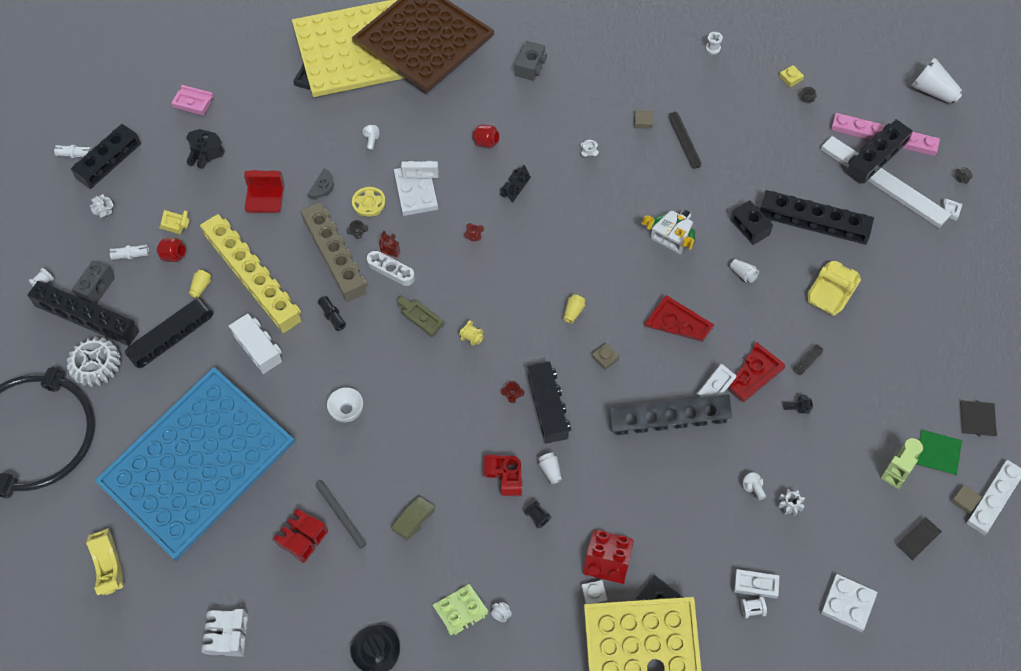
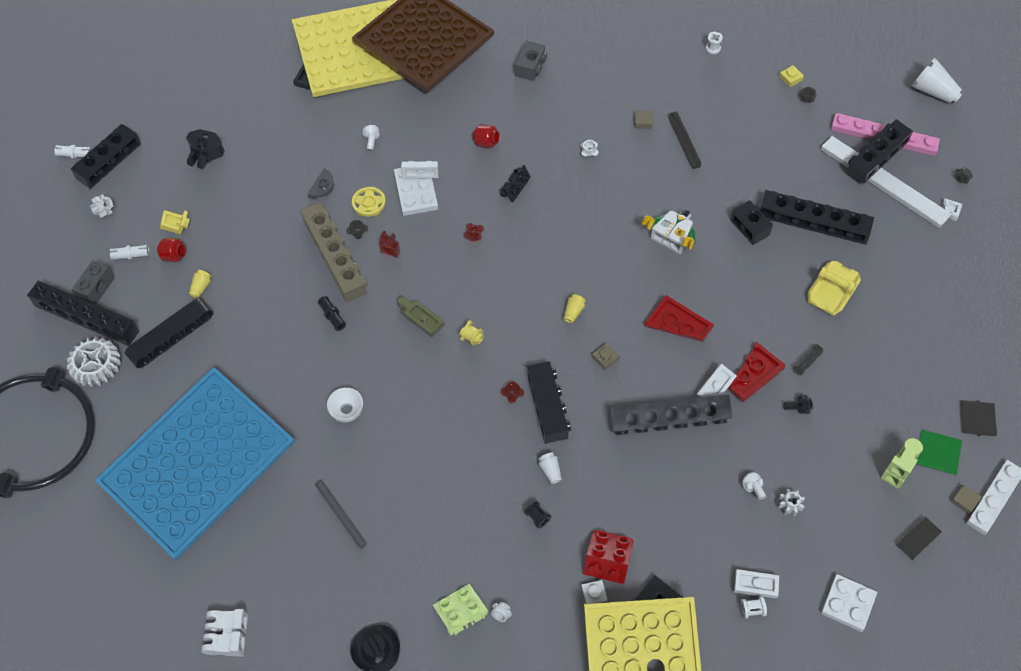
(43, 276): white bush -> none
(106, 562): light yellow arch -> none
(192, 100): bright pink plate -> none
(256, 343): white brick -> none
(264, 191): red bracket -> none
(283, 319): light yellow brick -> none
(301, 544): red legs -> none
(394, 275): white beam -> none
(411, 519): olive slope -> none
(496, 467): red piece -> none
(744, 270): white cone -> none

